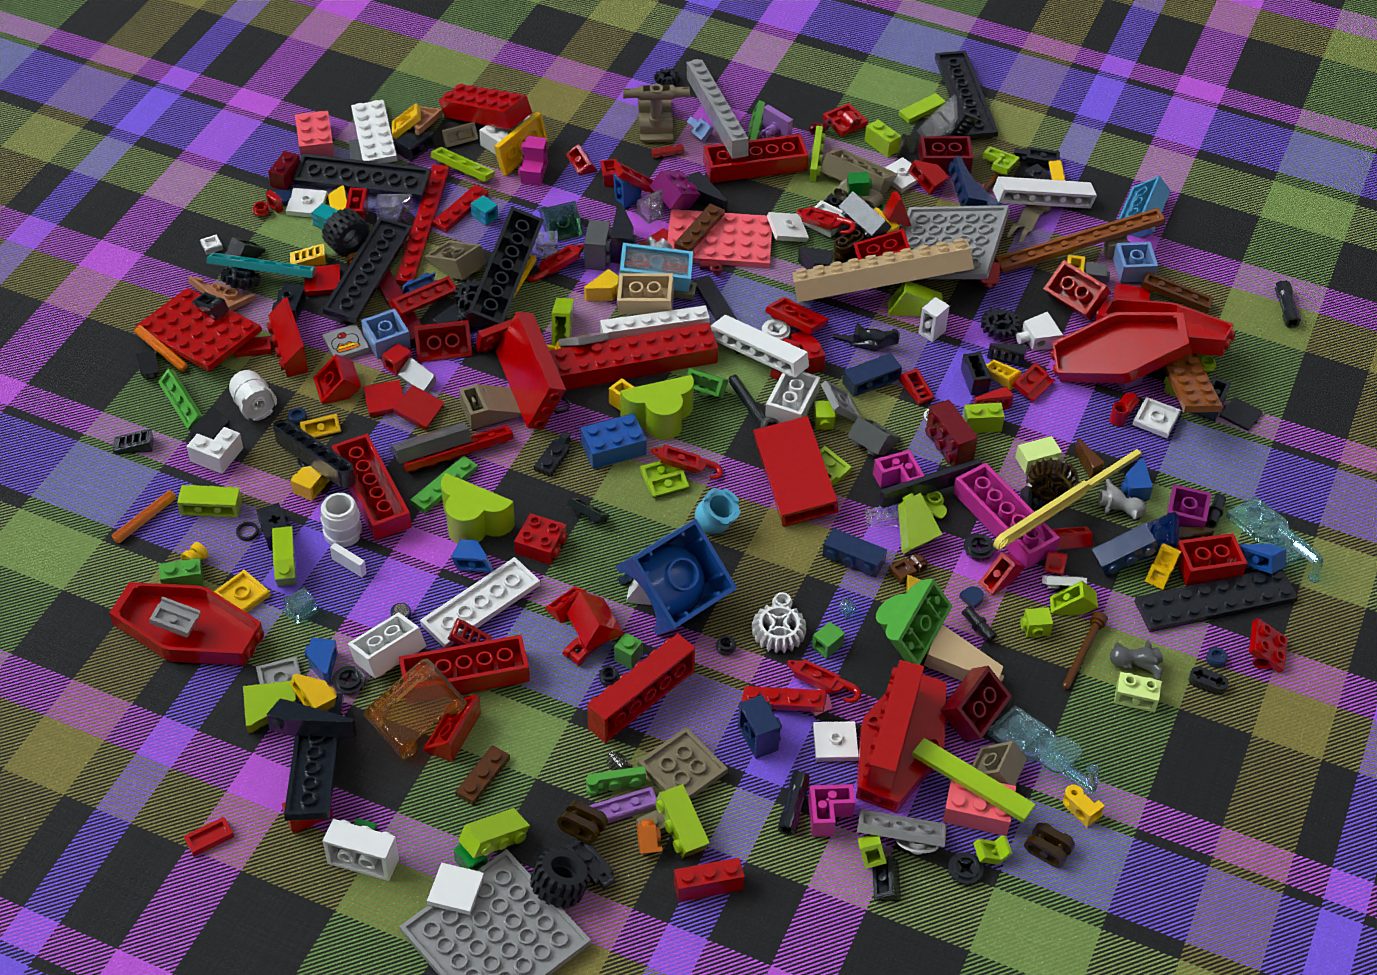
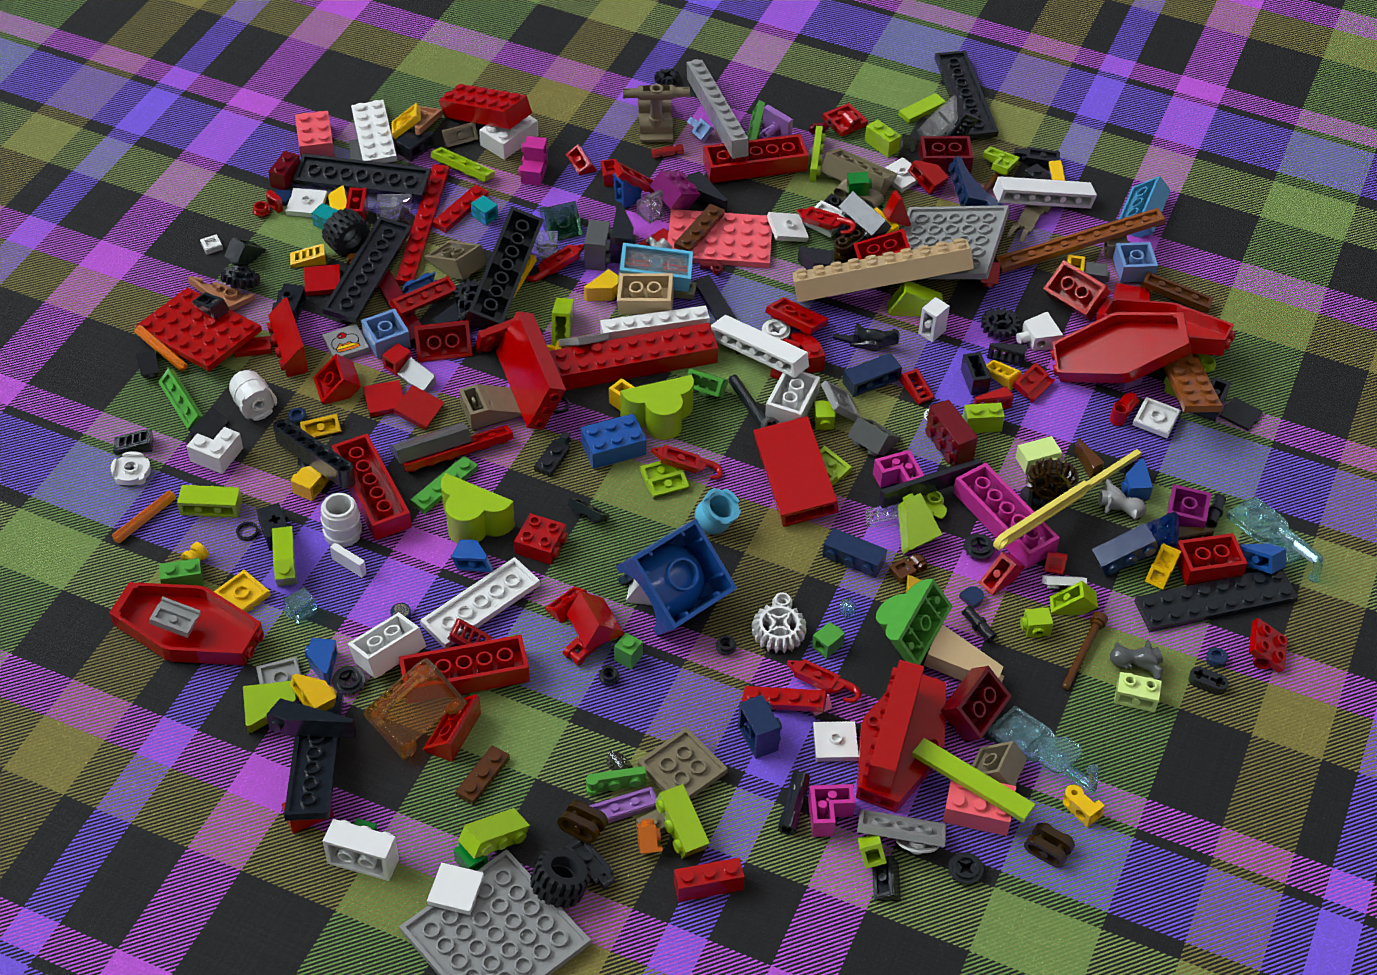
(131, 477): none -> white plate
(208, 836): red tile -> none
(261, 265): teal tile -> none
(509, 148): yellow plate -> none
(641, 687): red brick -> none
(993, 851): lime bracket -> none
(1074, 537): red slope -> none
(1285, 295): black axle -> none

